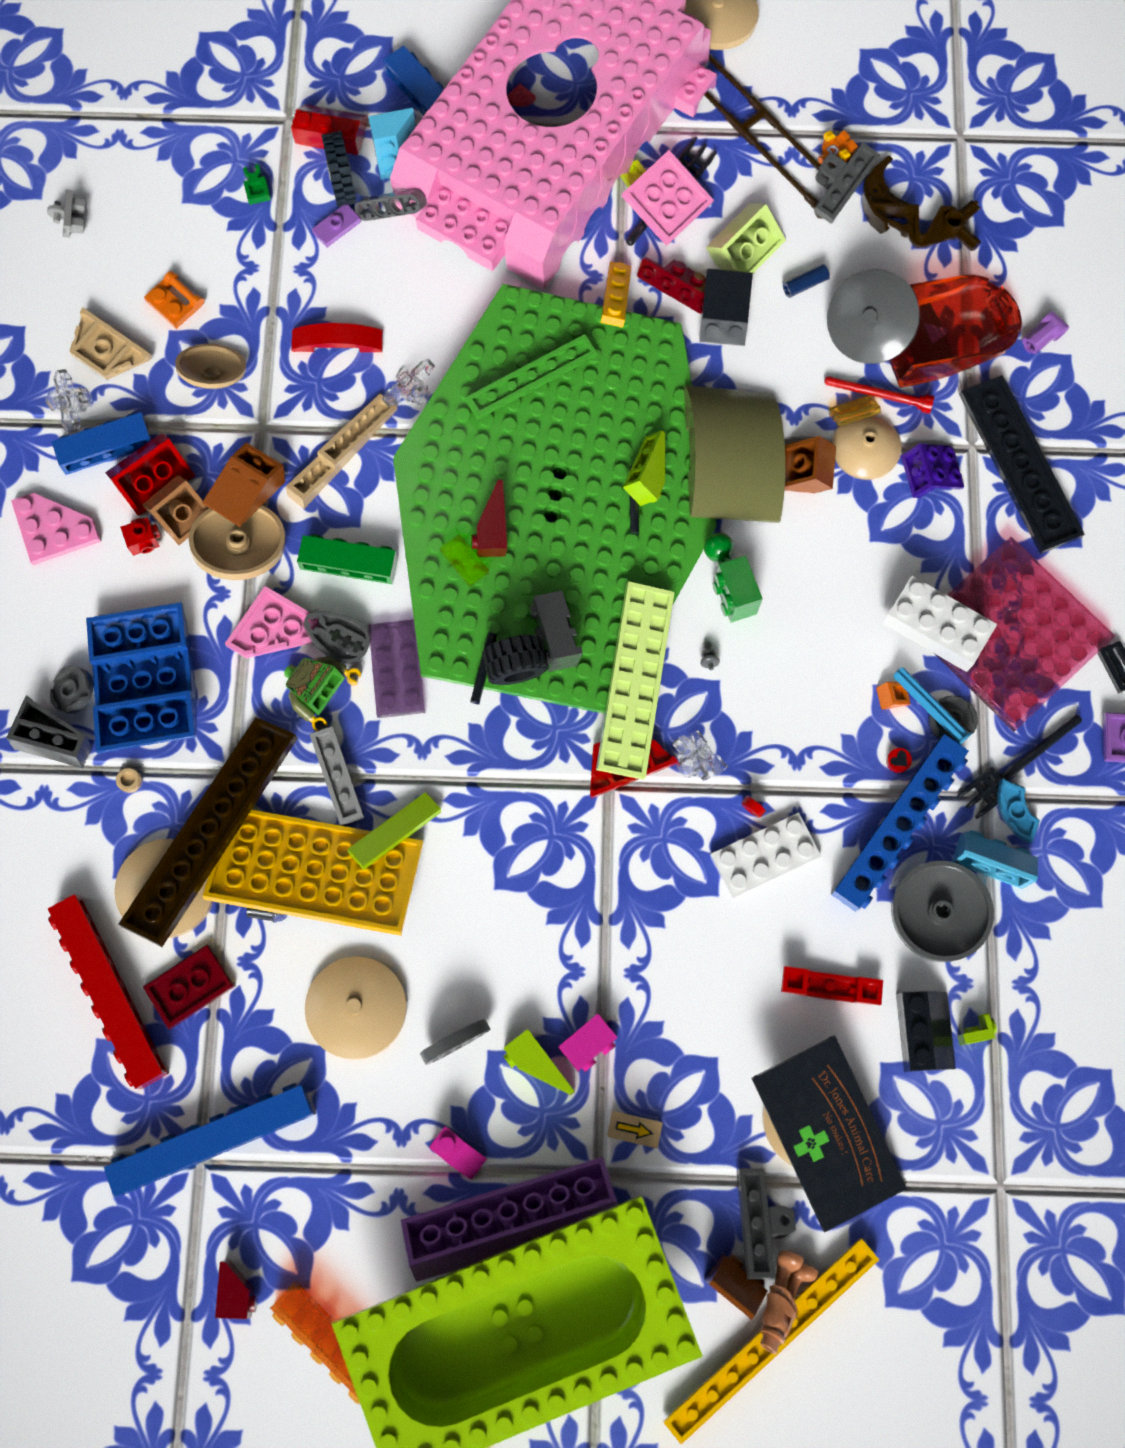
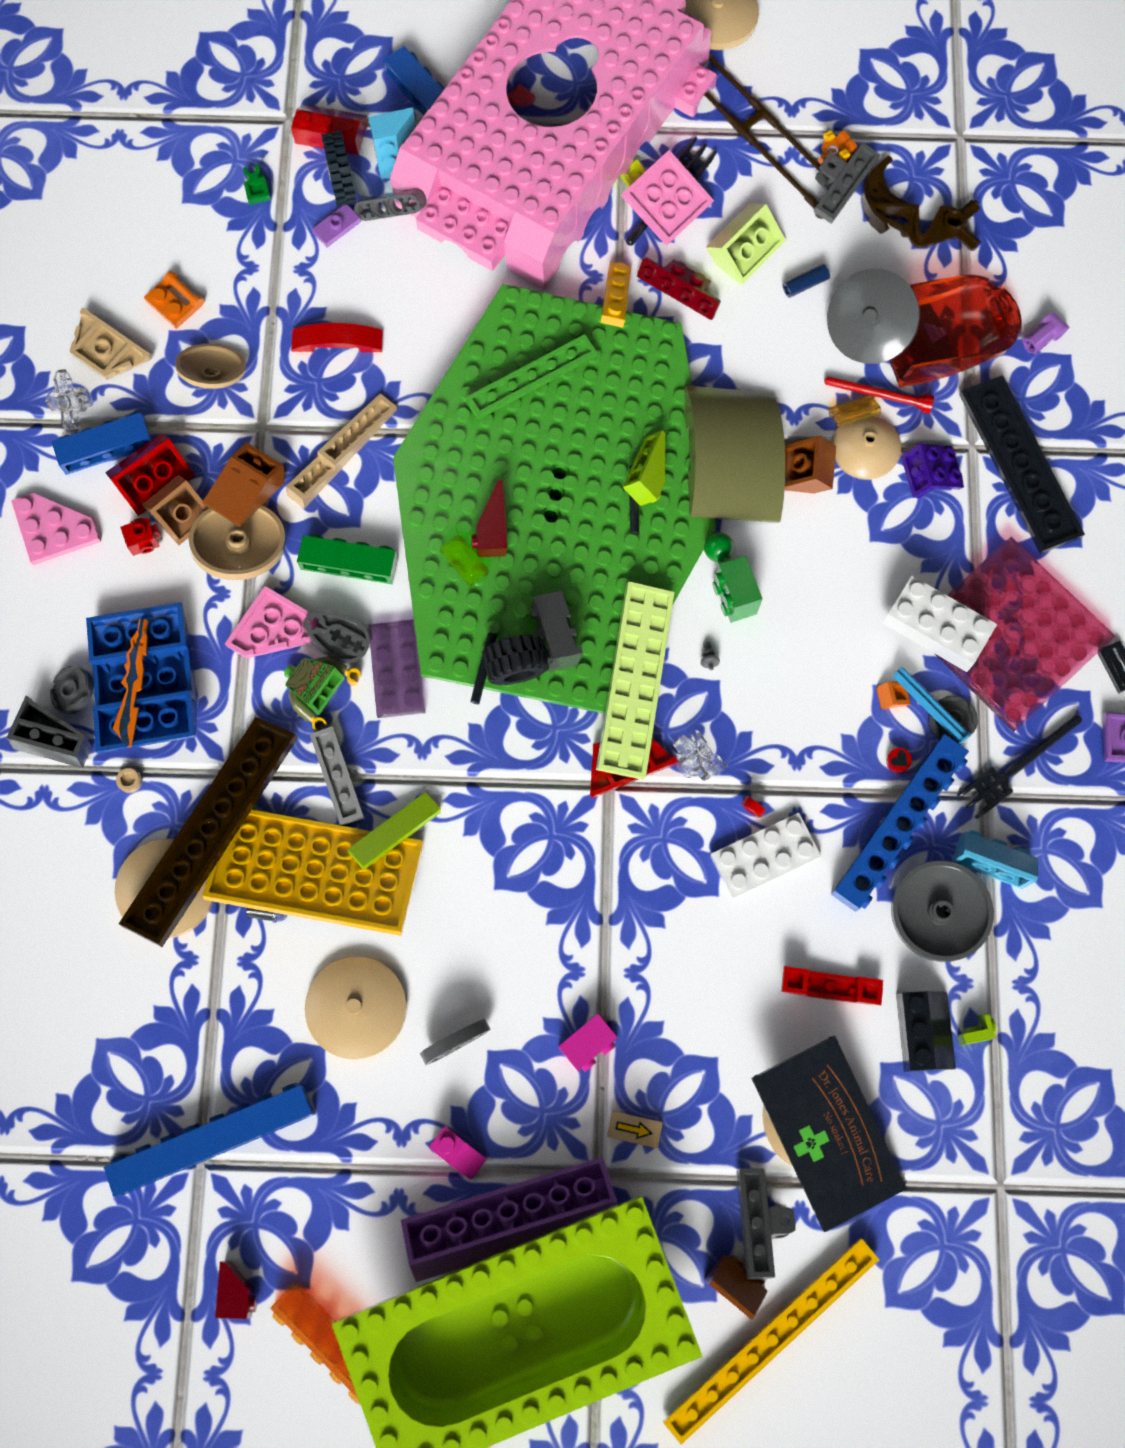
(72, 205): light grey hips -> none
(107, 991): red brick -> none
(133, 681): none -> orange sword
(188, 987): dark red tile -> none
(410, 384): clear plant -> none
(532, 1060): lime slope -> none
(725, 307): black slope -> none
(780, 1303): nougat piece -> none
(1015, 812): dark azure tile -> none

